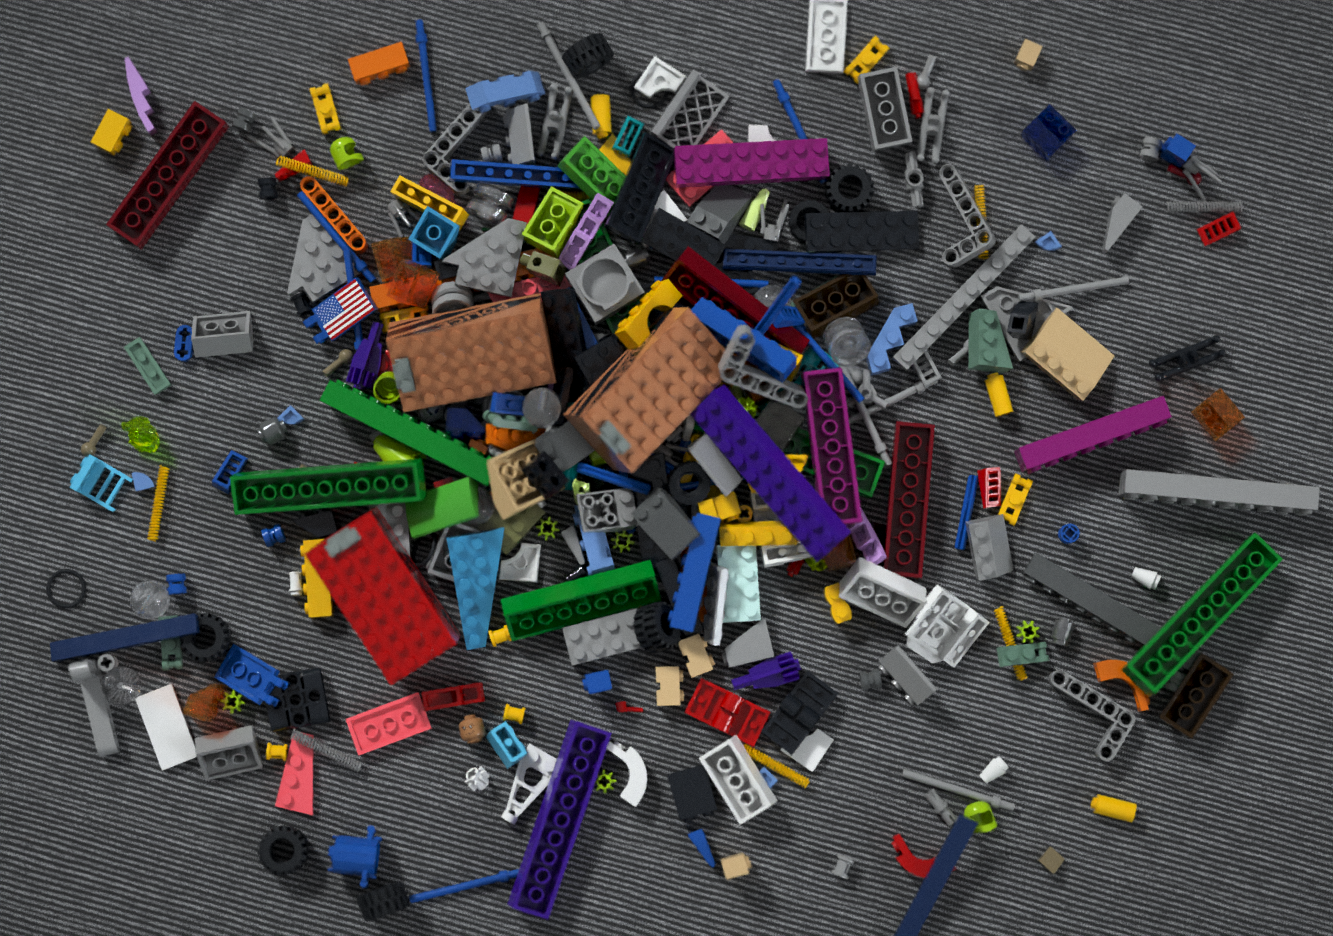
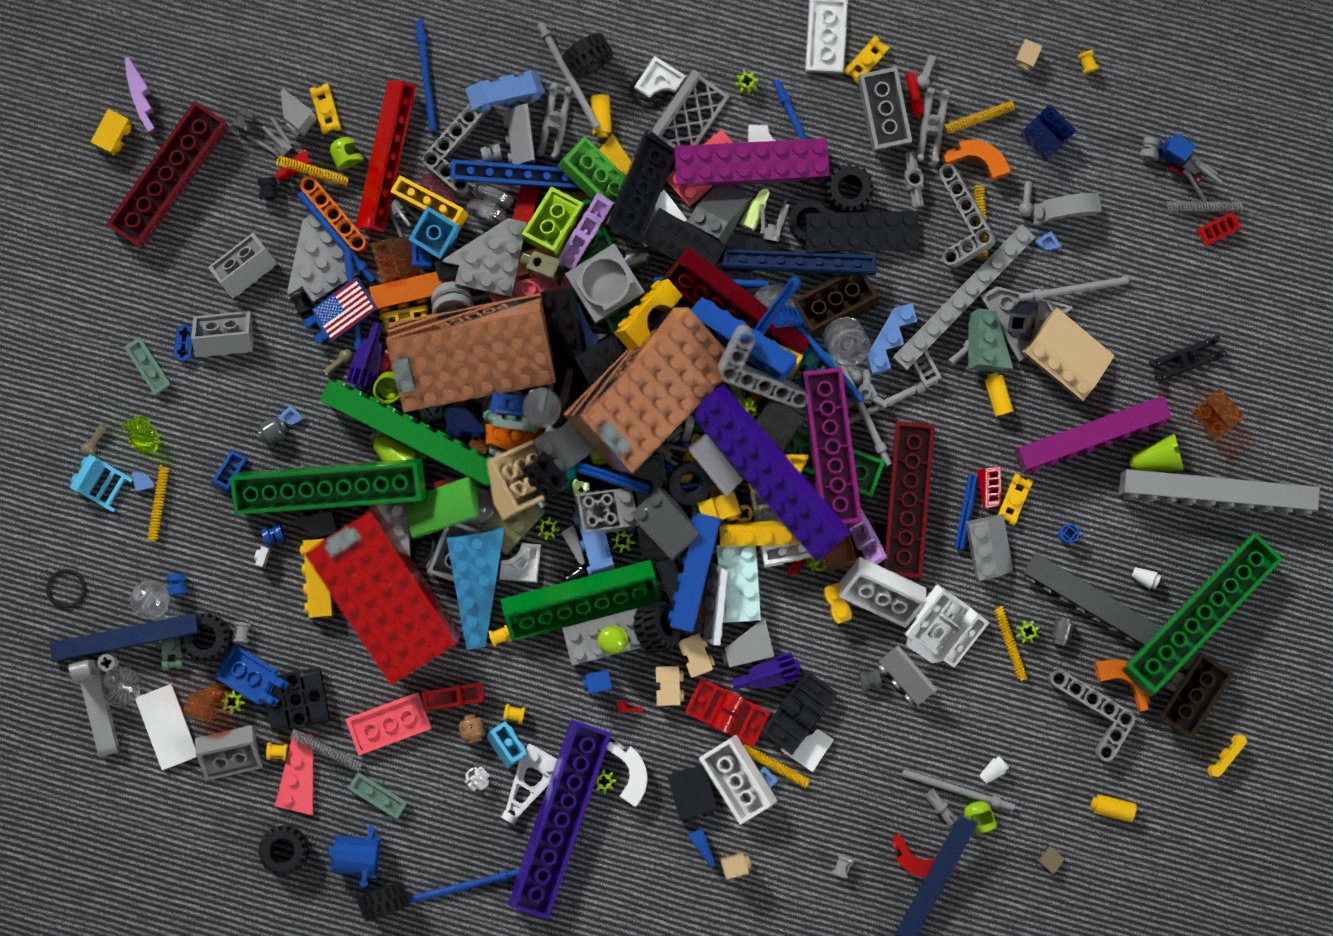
(240, 632): none -> light grey bush
(242, 265): none -> light grey slope
(261, 556): none -> white plate
(295, 583): white pin -> none
(296, 114): none -> light grey slope
(377, 795): none -> sand green plate
(379, 63): orange brick -> none
(386, 156): none -> red brick
(413, 284): clear orange slope -> none
(612, 640): none -> lime helmet
(622, 149): teal tile -> none
(742, 85): none -> lime gear
(977, 115): none -> yellow piece
(982, 152): none -> orange arch
(1022, 654): sand green plate -> none
(1026, 208): none -> light grey bar
(1067, 206): none -> light grey arch
(1088, 61): none -> yellow bush
(1119, 218): light grey slope -> none
(1159, 457): none -> lime cone
(1227, 755): none -> yellow plate

